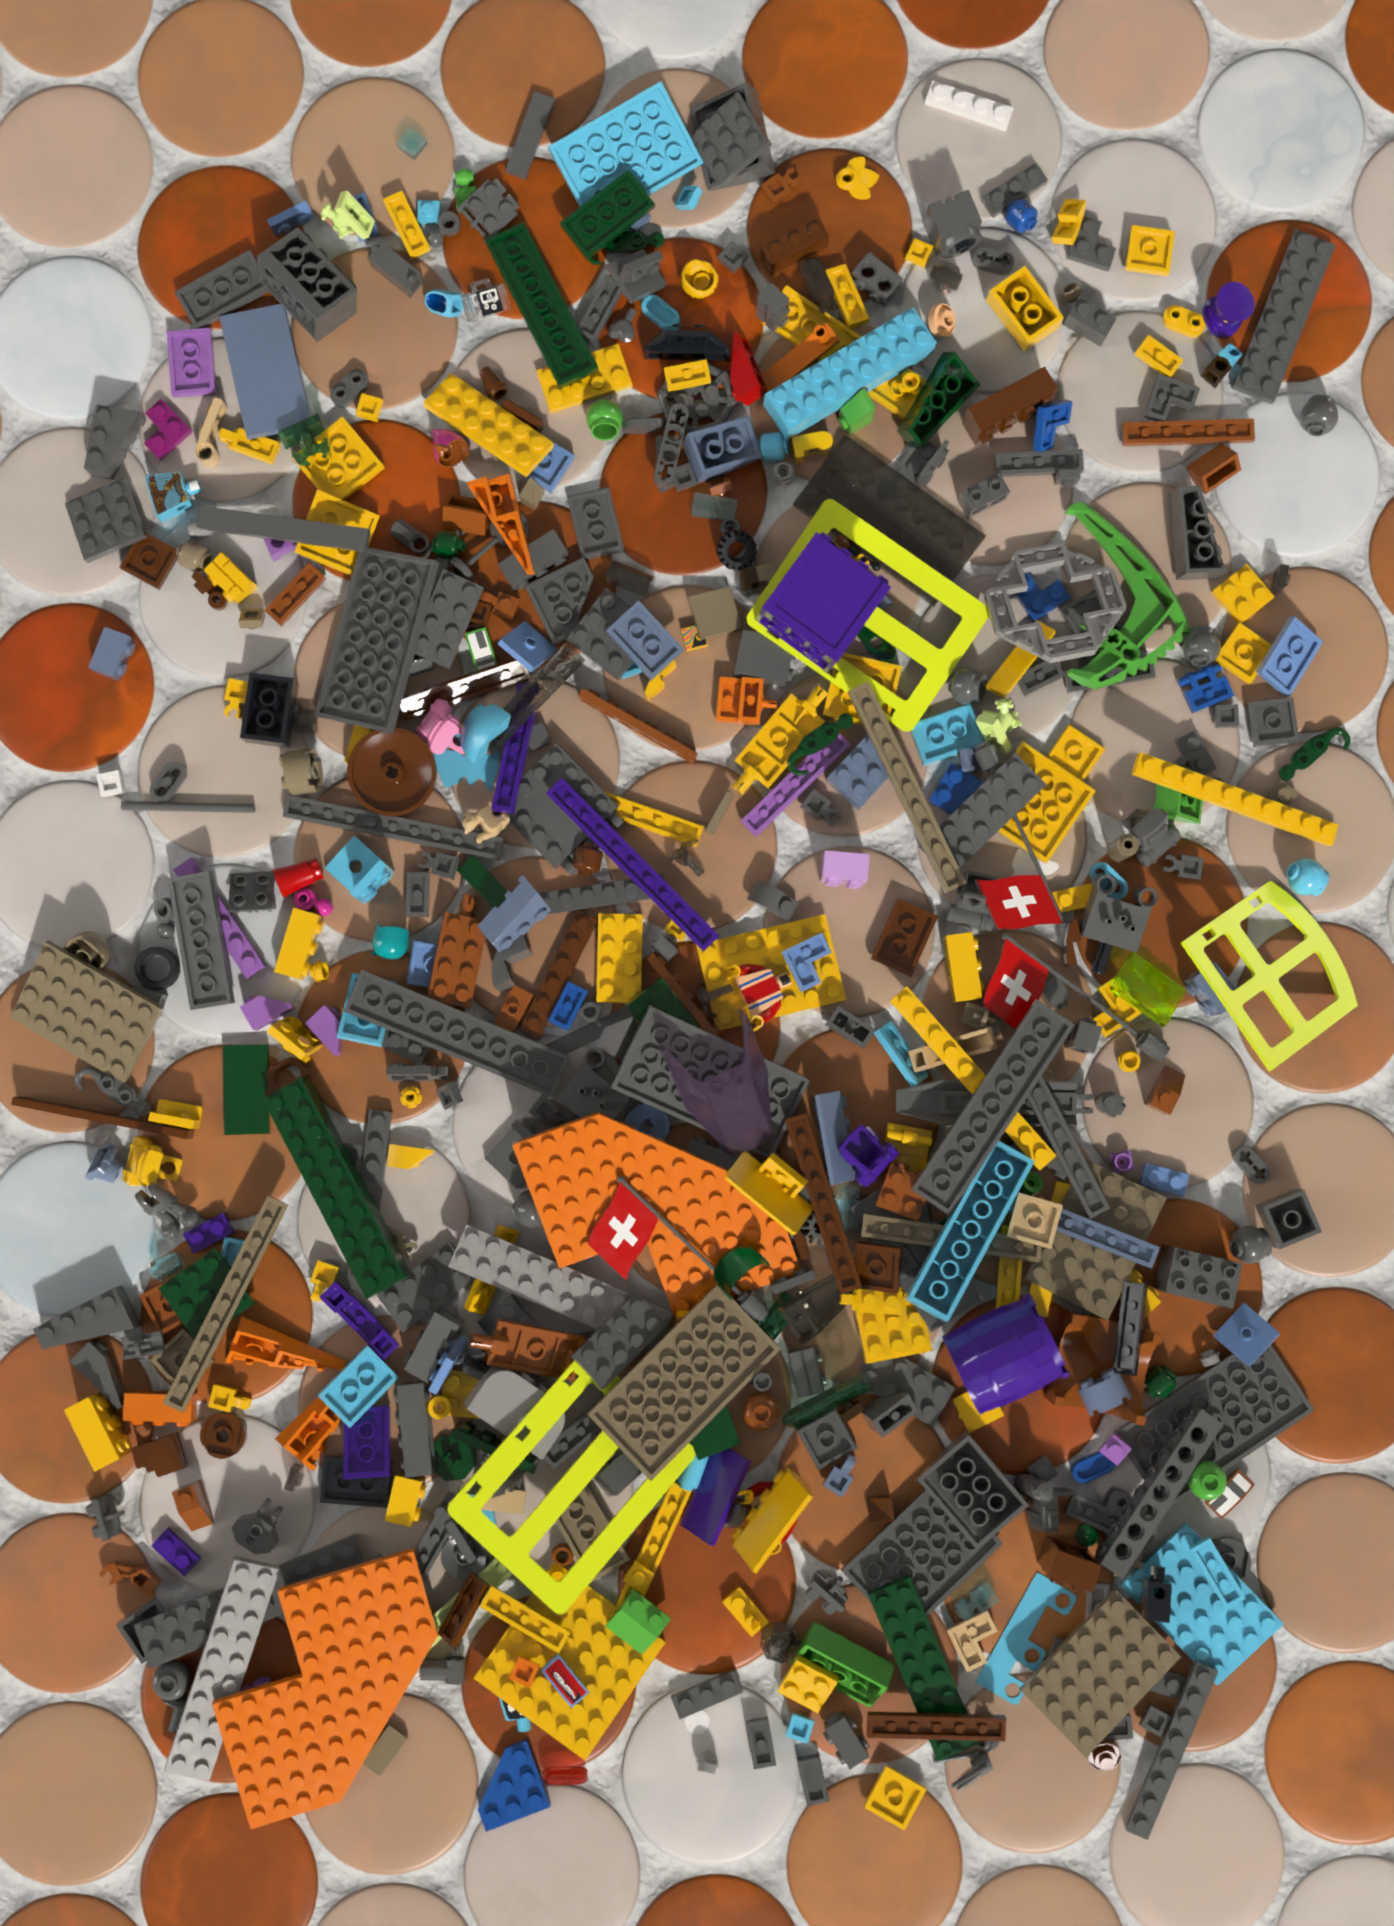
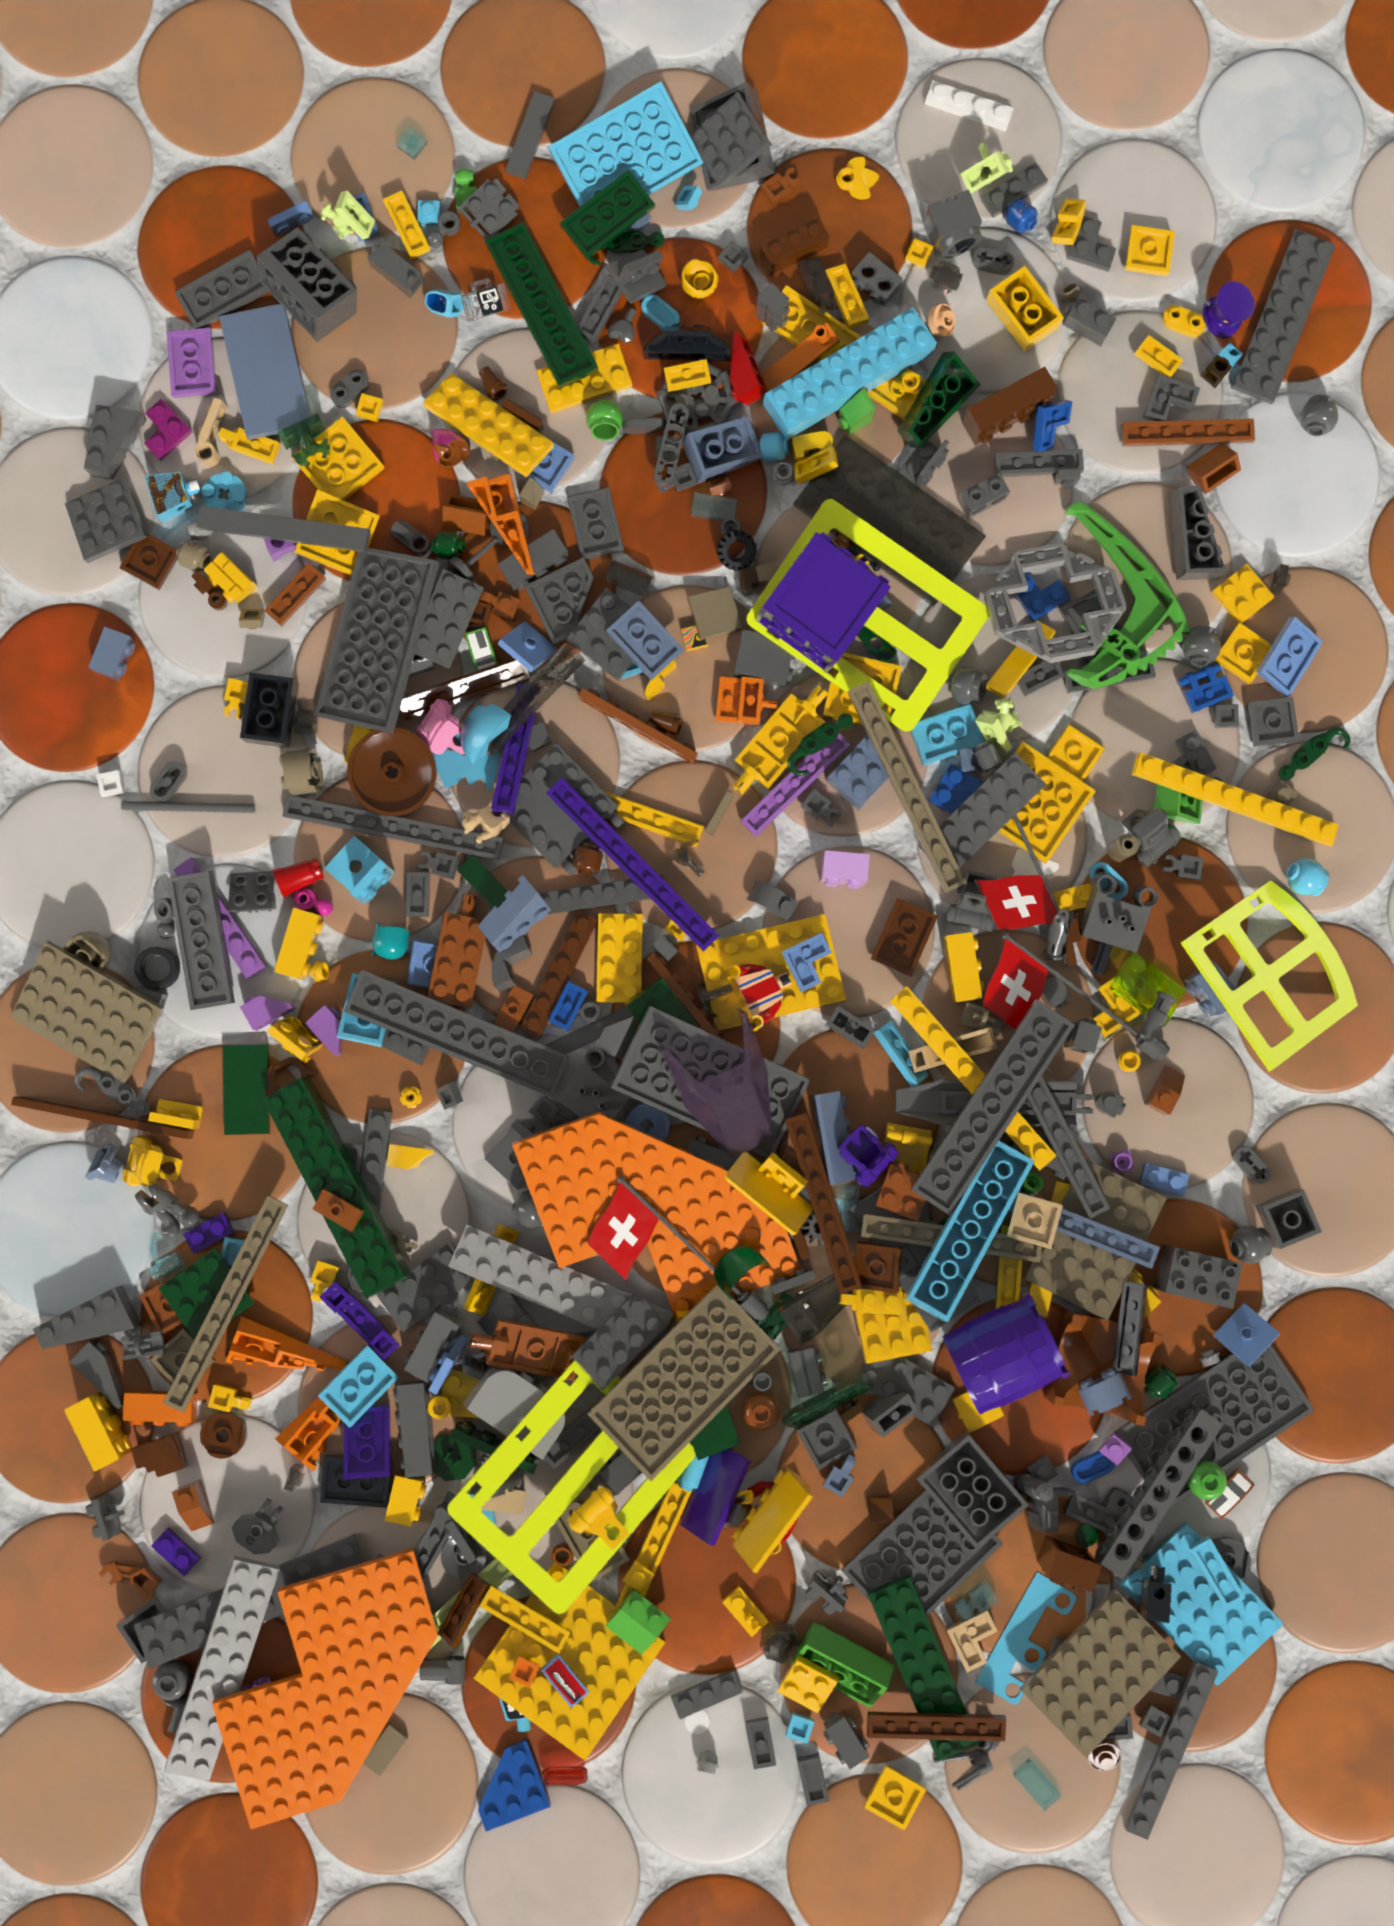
(224, 482): none -> medium azure plate
(338, 1210): none -> dark orange plate
(419, 1072): dark grey plate -> none
(596, 1514): none -> yellow piece
(666, 722): none -> reddish brown cone
(815, 465): none -> yellow plate
(987, 170): none -> yellowish green piece
(1037, 1784): none -> clear light blue tile
(1057, 936): none -> dark grey piece
(1156, 1016): none -> dark grey piece

